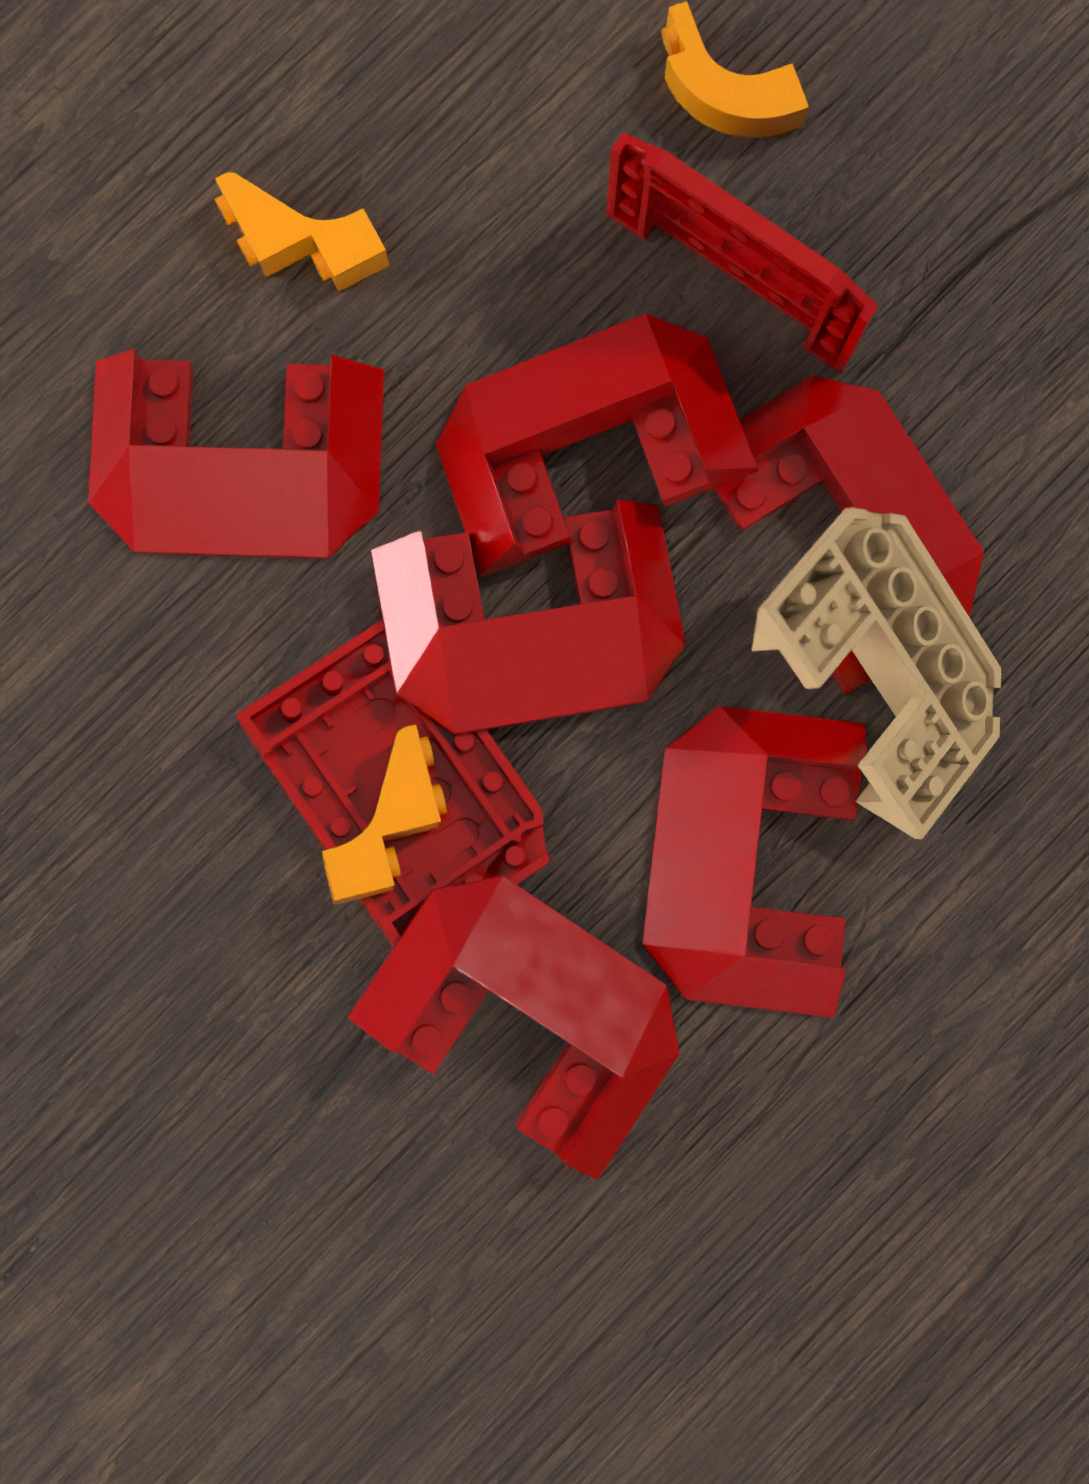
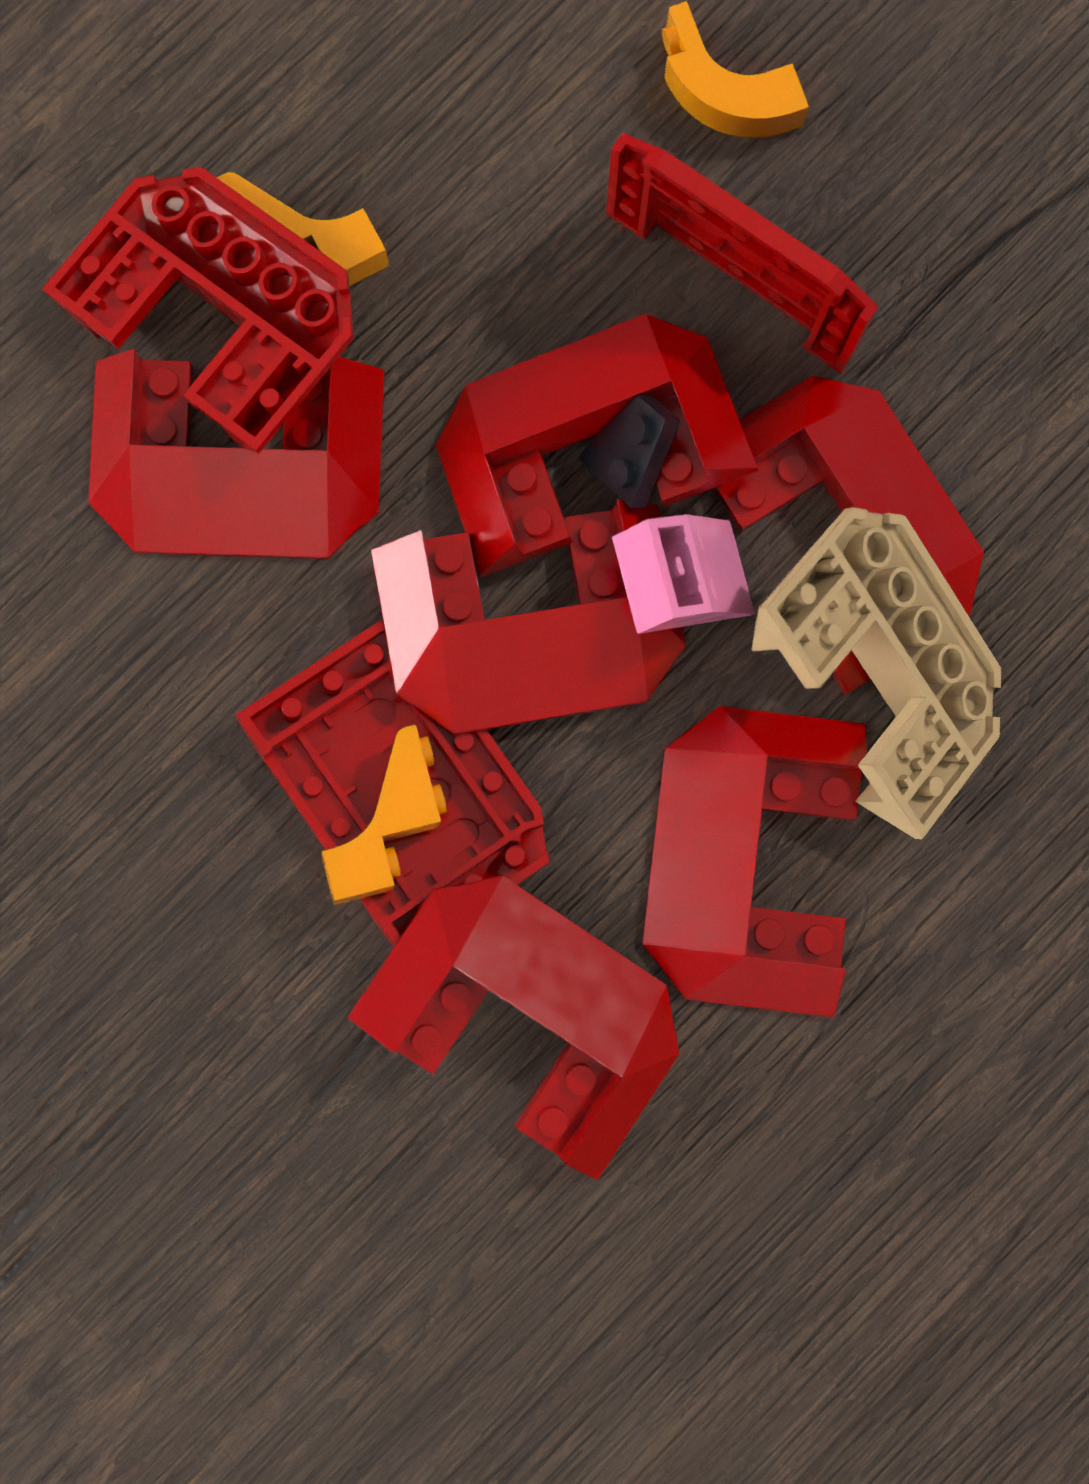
(238, 260): none -> red slope
(633, 449): none -> black wing
(682, 572): none -> bright pink slope

